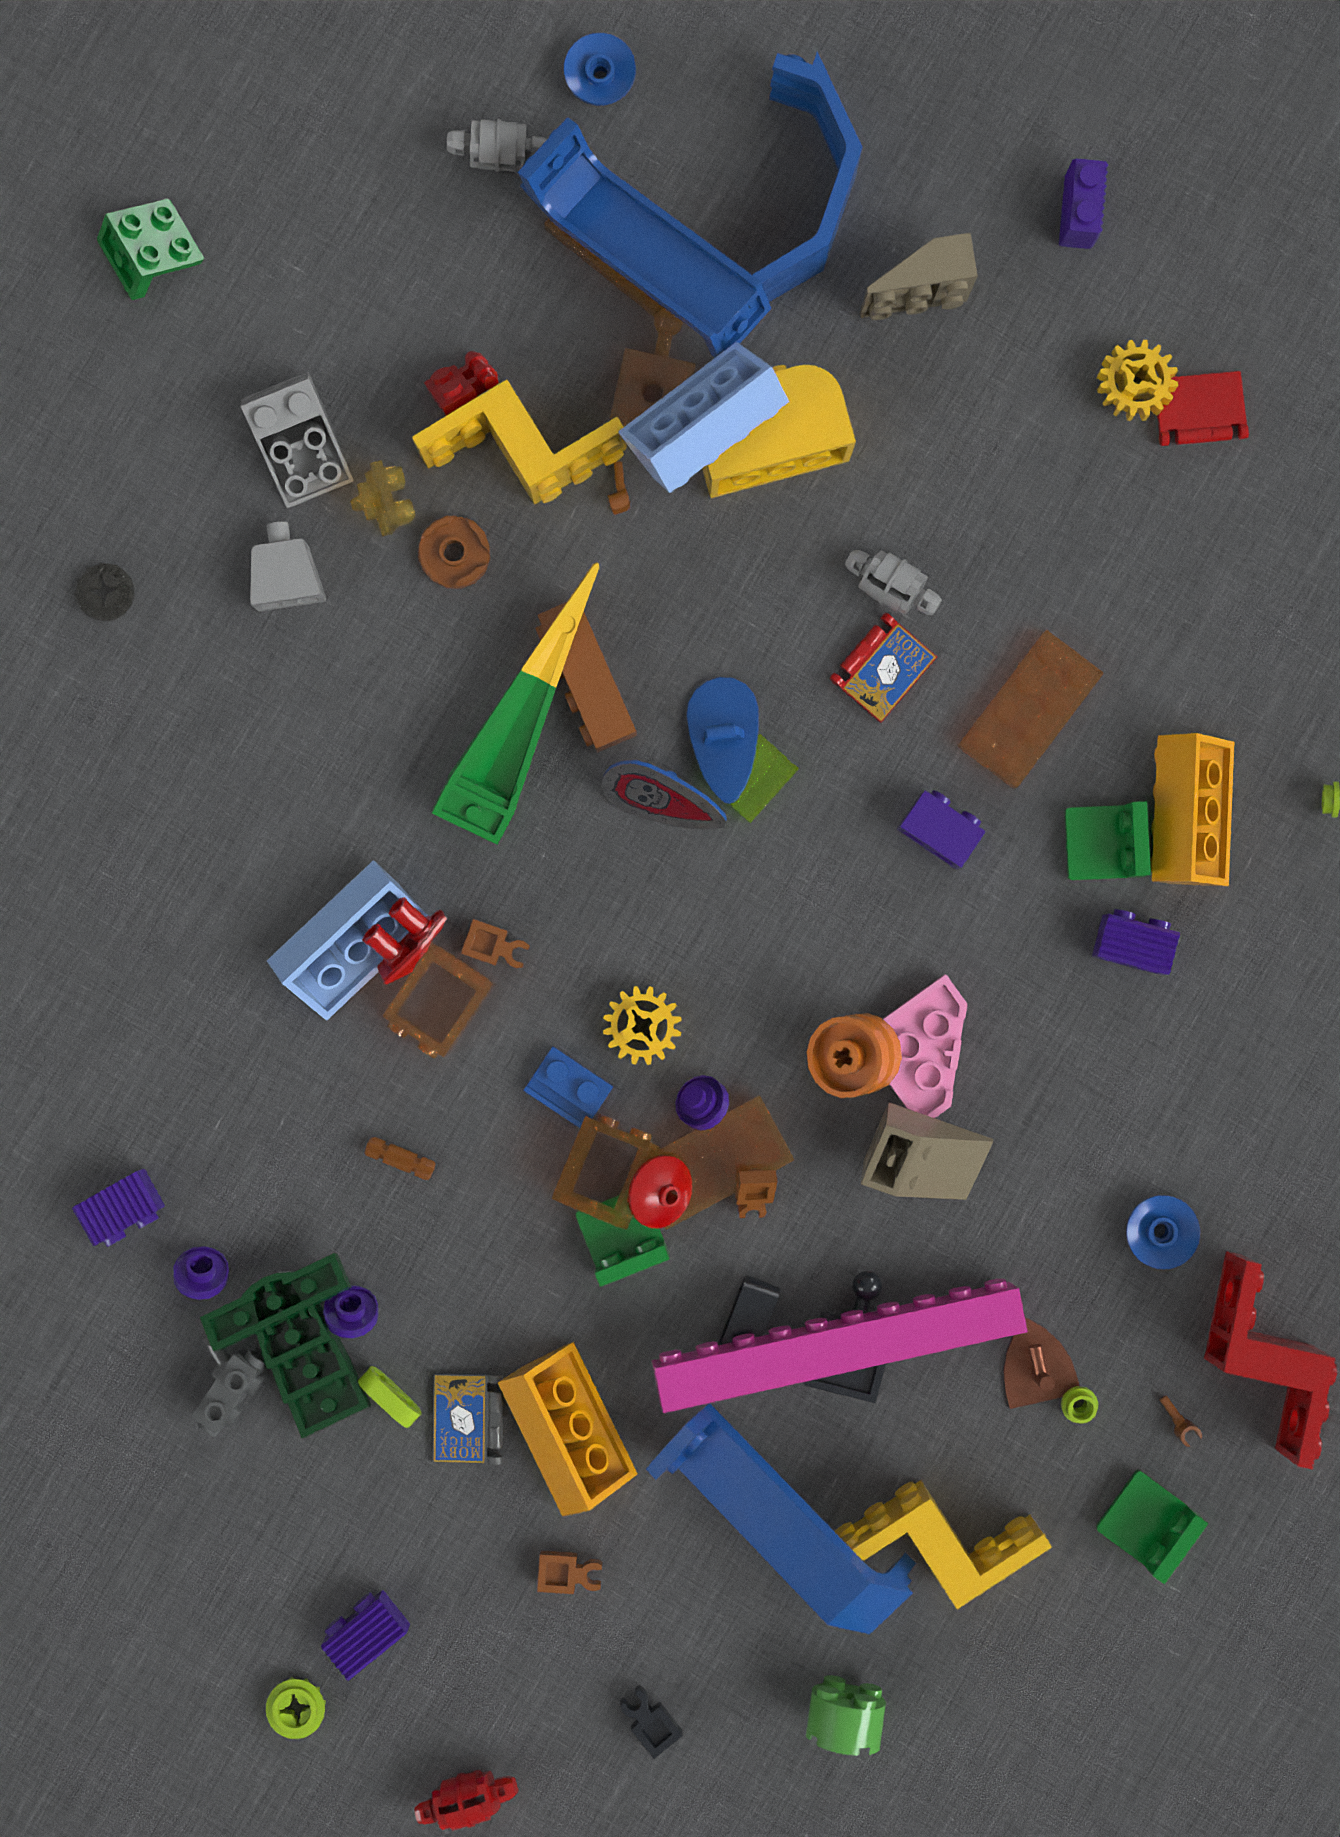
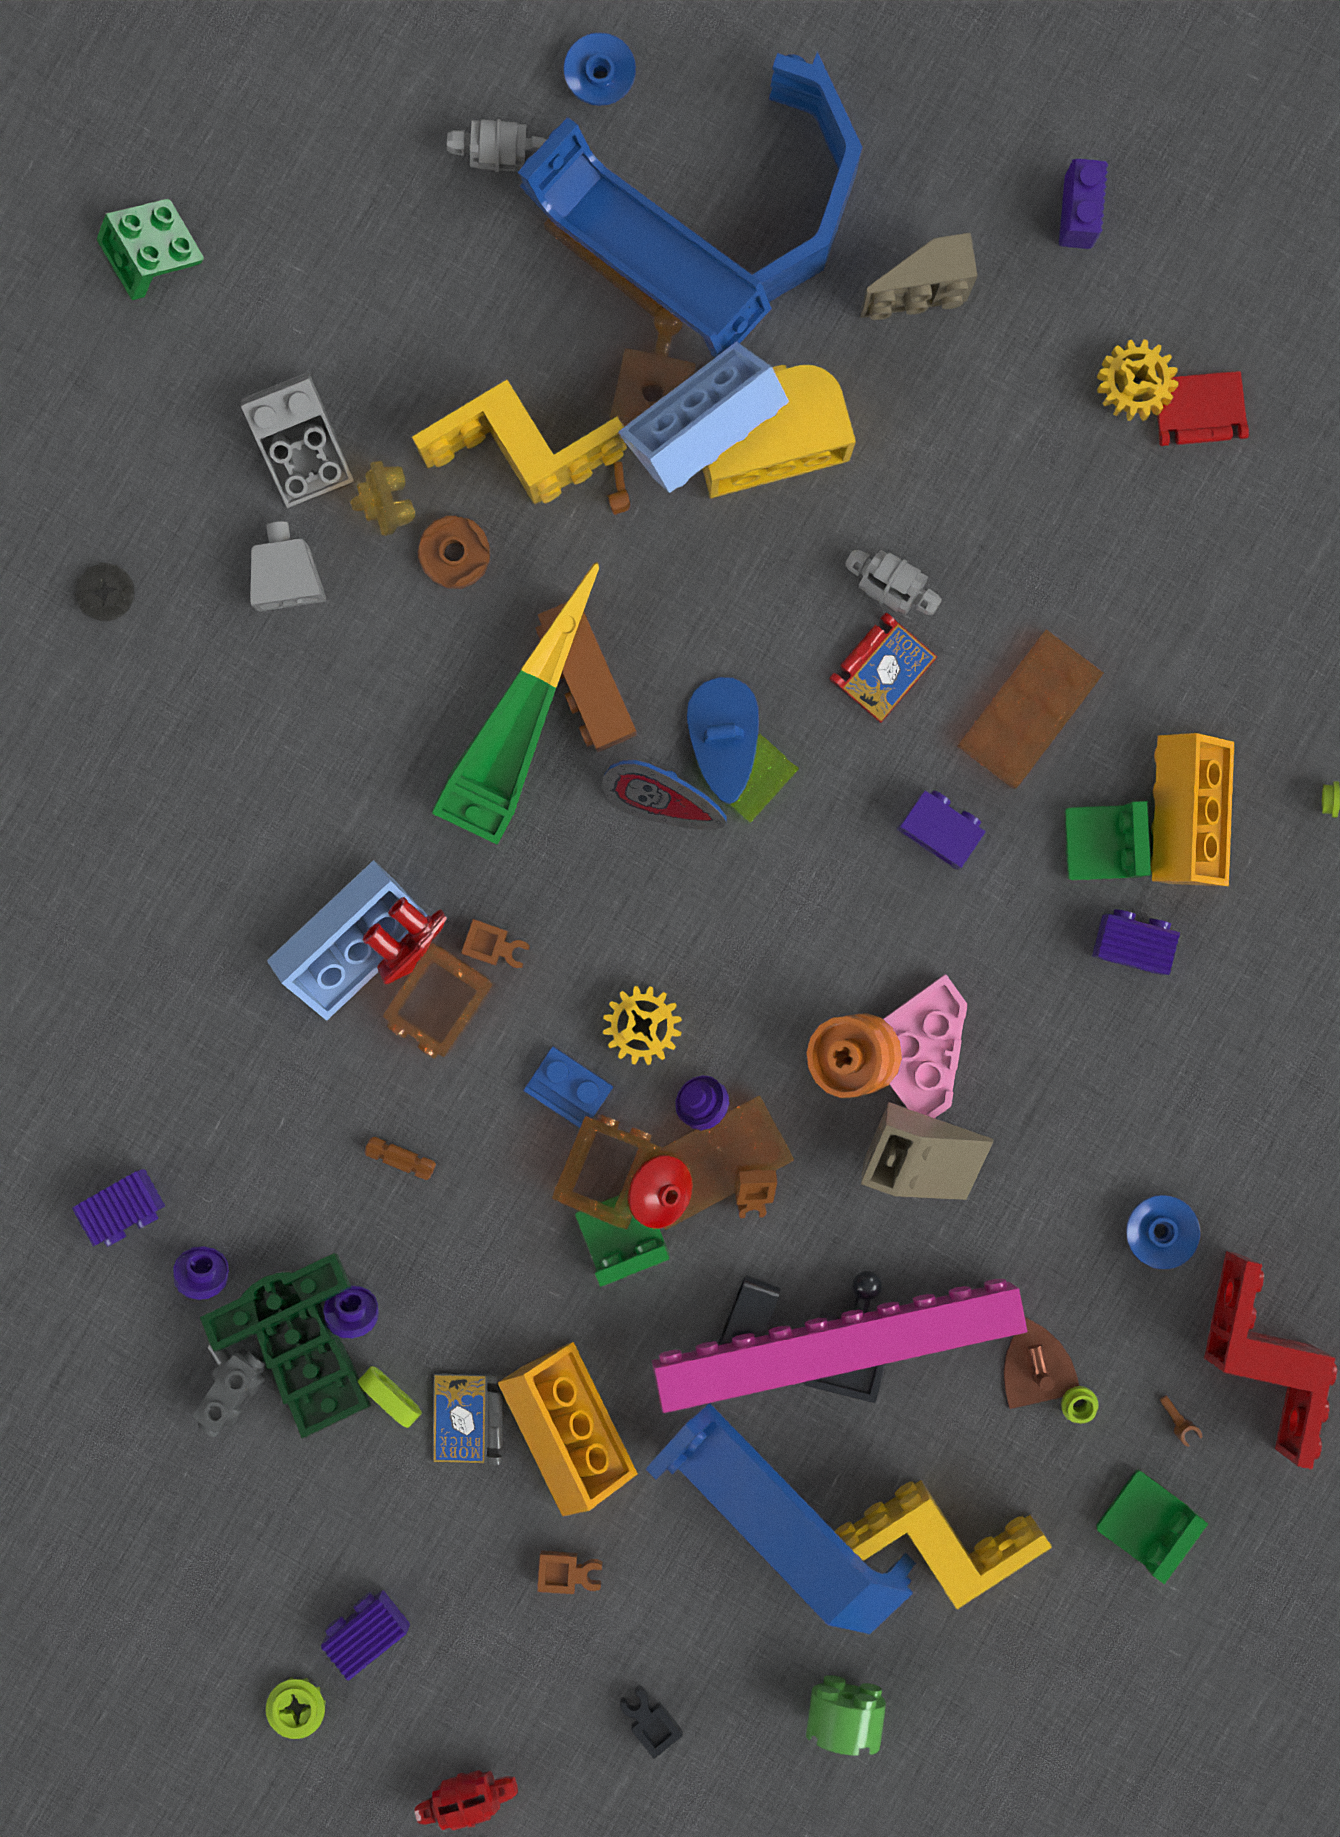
(456, 387): red plate -> none

